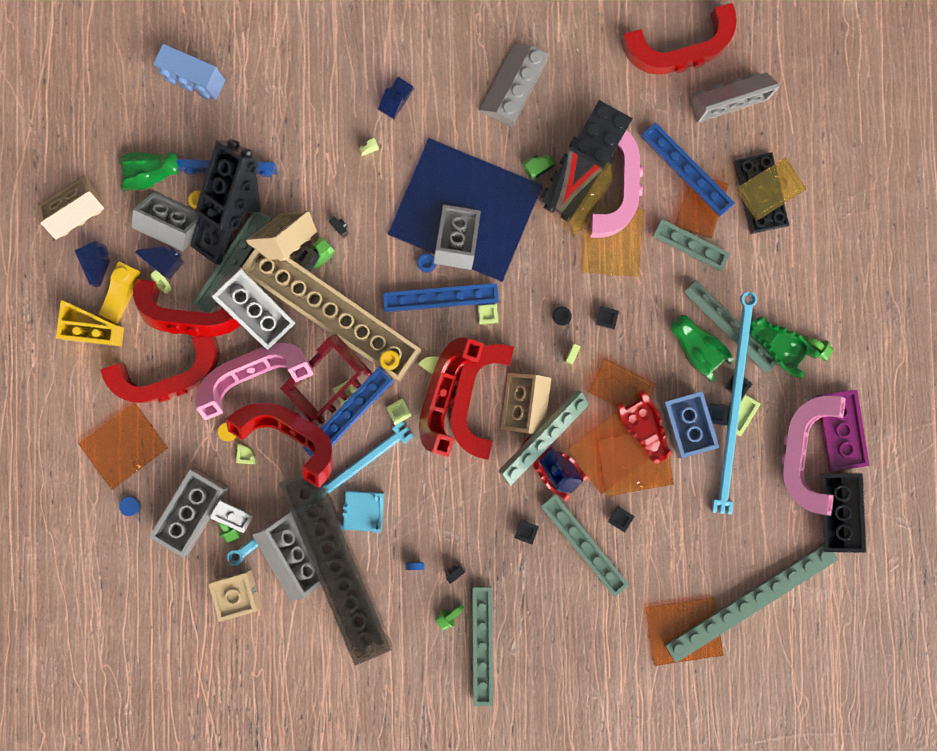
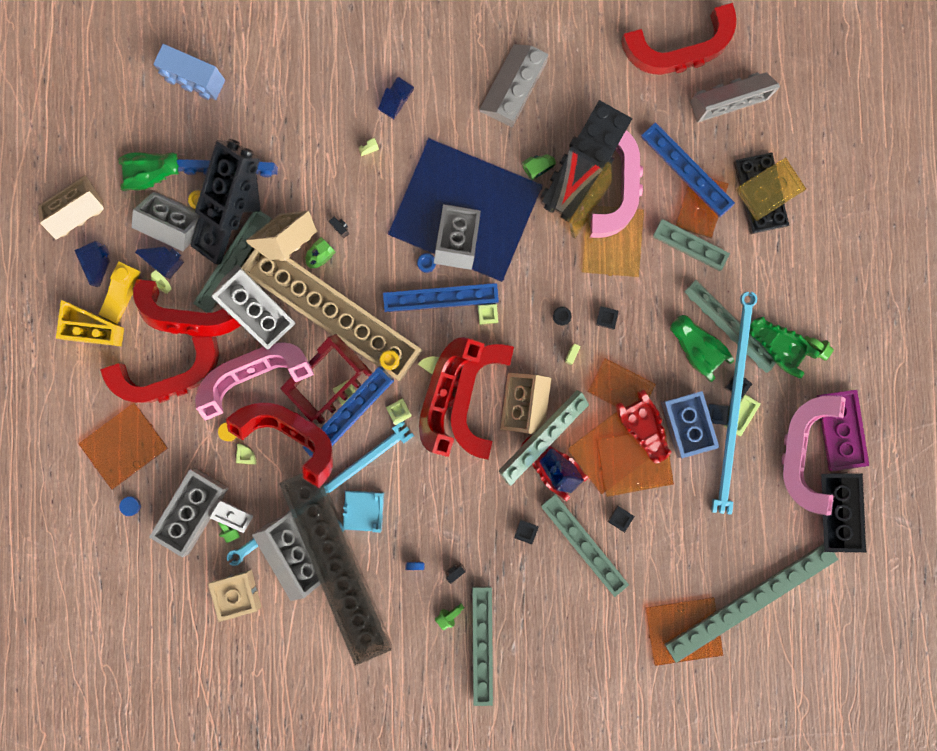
(306, 258): black plate -> none

